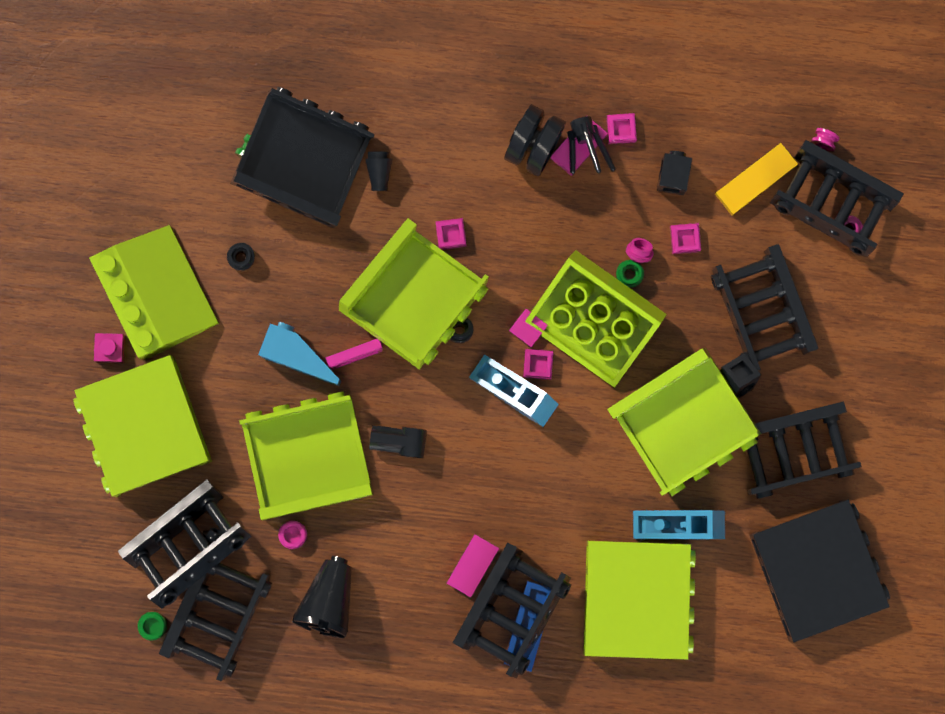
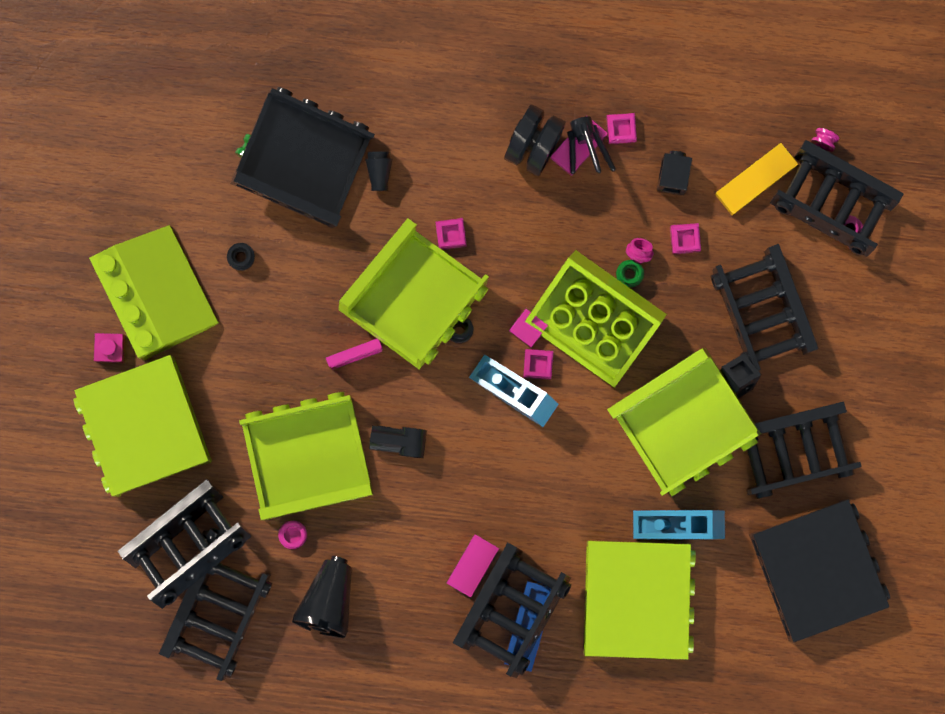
(152, 625): green tile -> none
(289, 350): dark azure slope -> none

